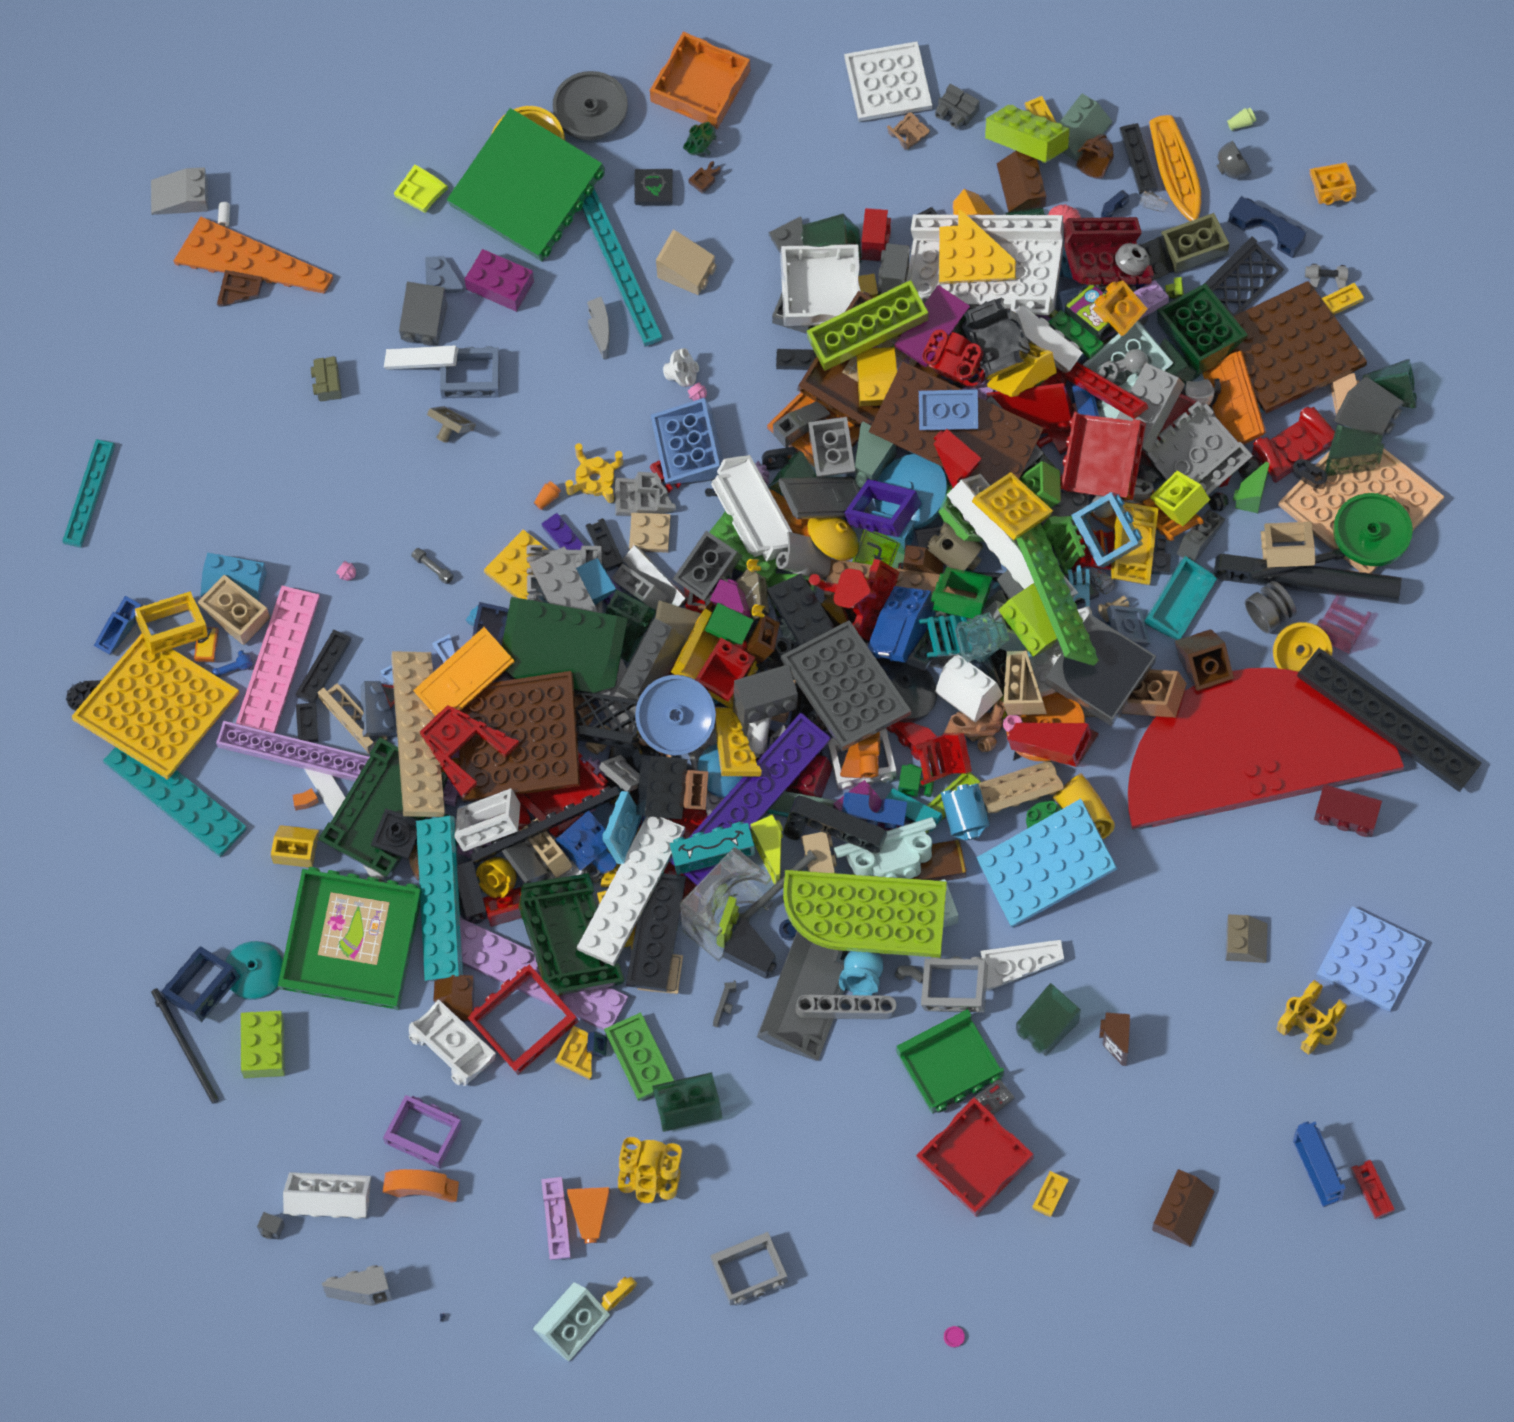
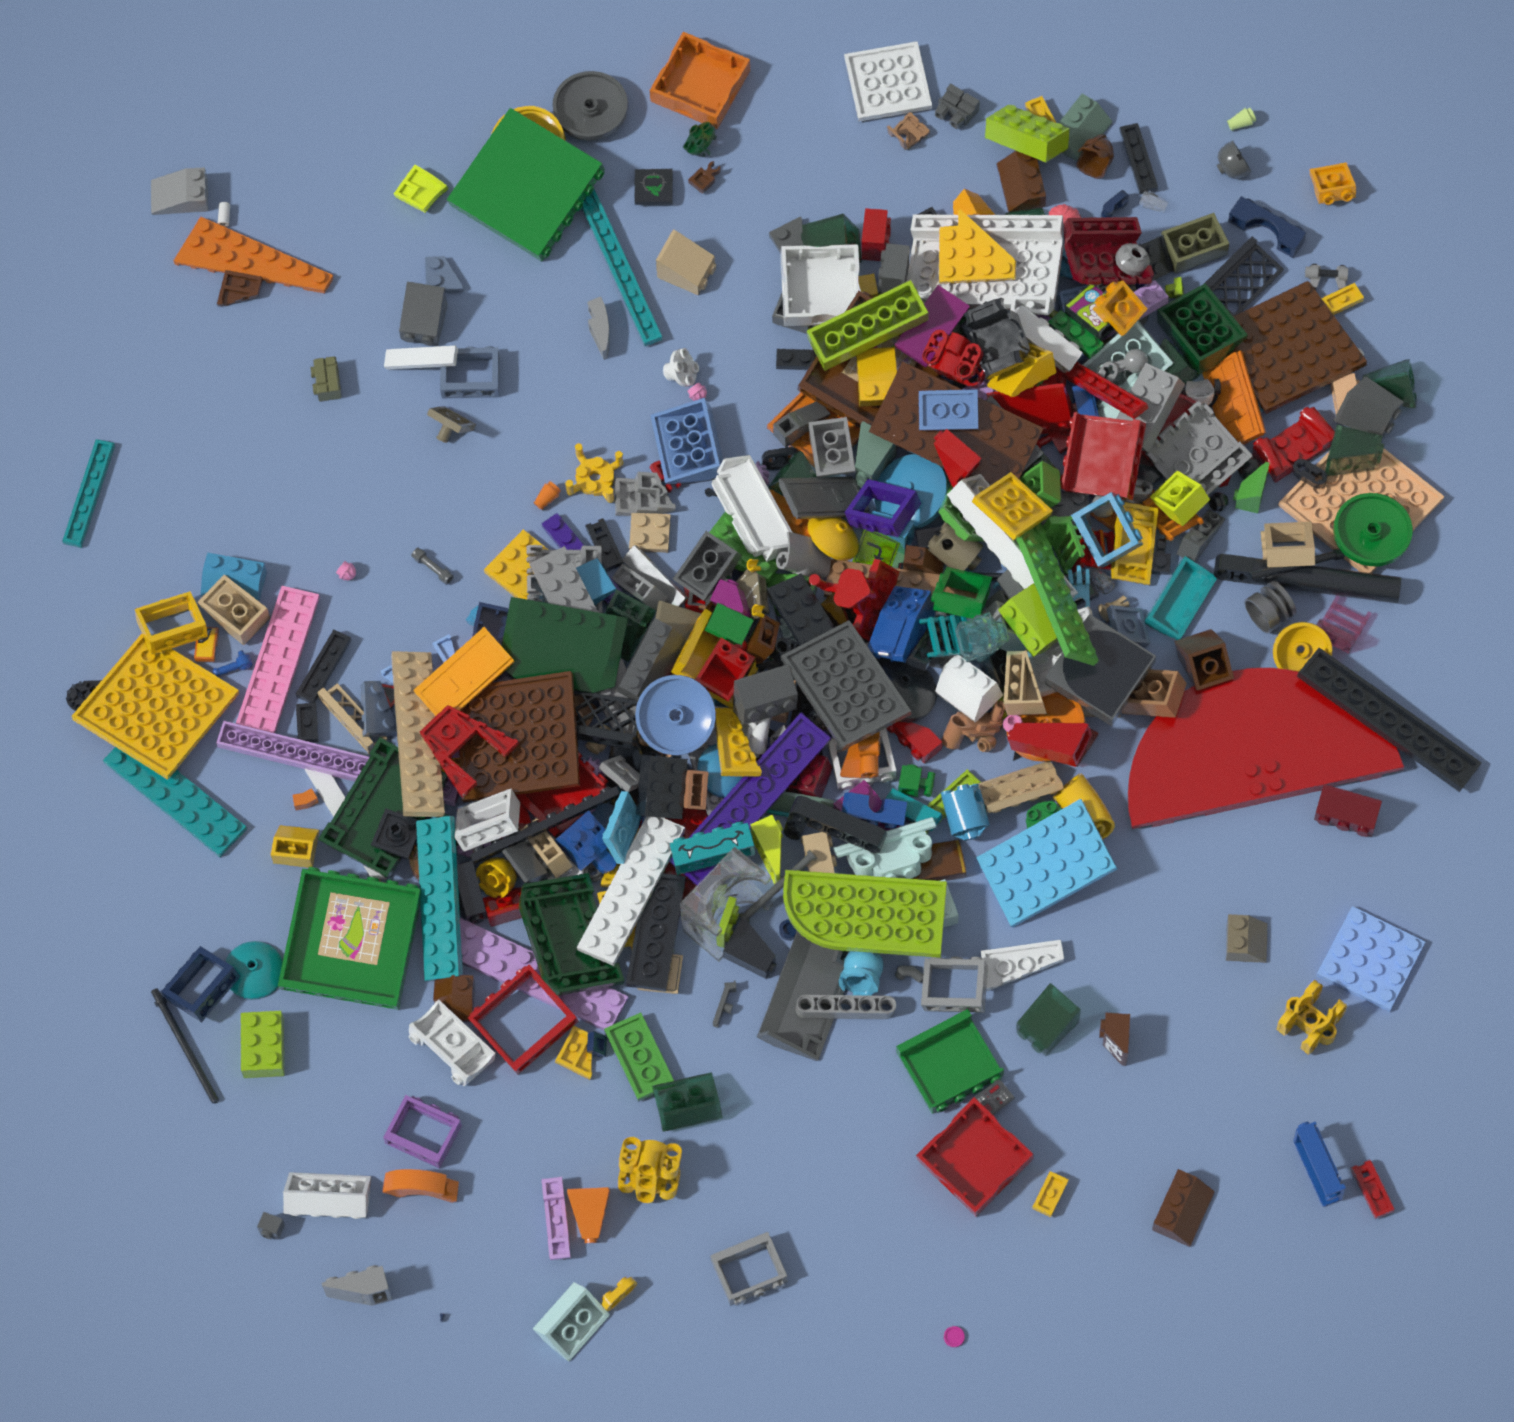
(118, 626): blue slope -> none
(499, 280): magenta brick -> none
(951, 754): red plate -> none
(1176, 166): light orange piece -> none

